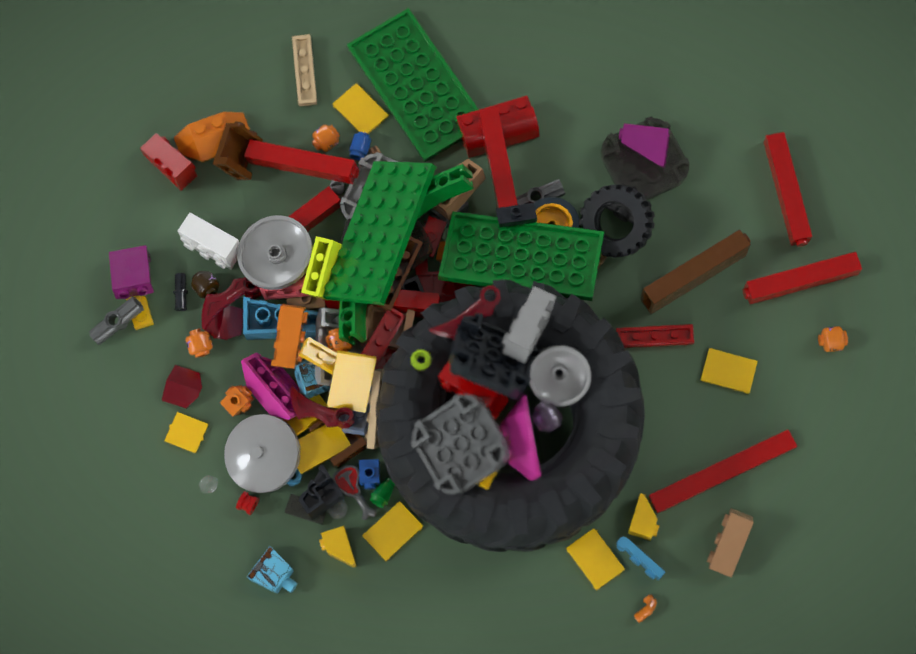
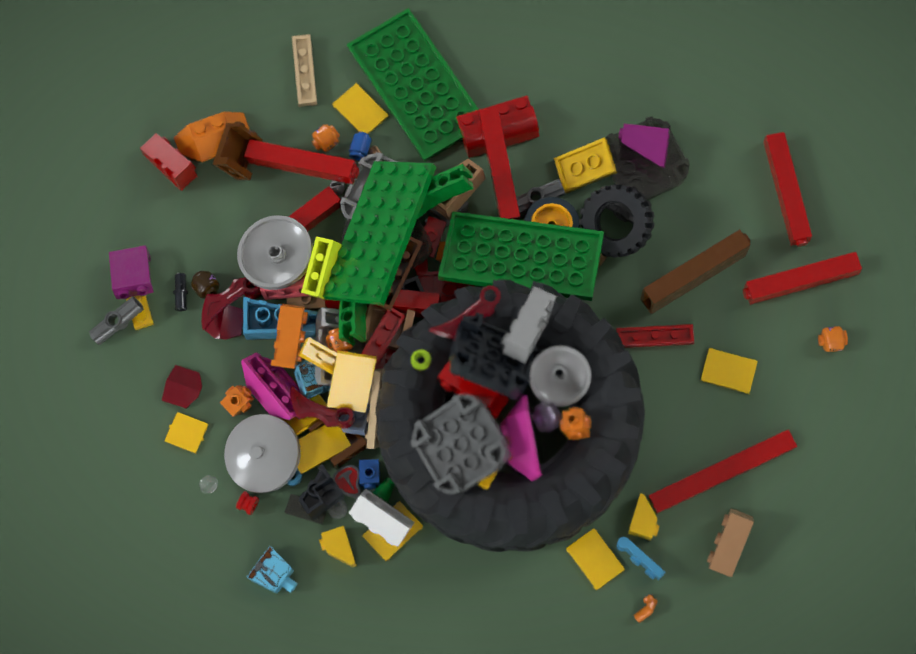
(198, 343): orange head -> none
(209, 241): white brick -> none
(381, 518): none -> white brick
(516, 215): black plate -> none
(575, 424): none -> orange brick
(585, 165): none -> yellow tile

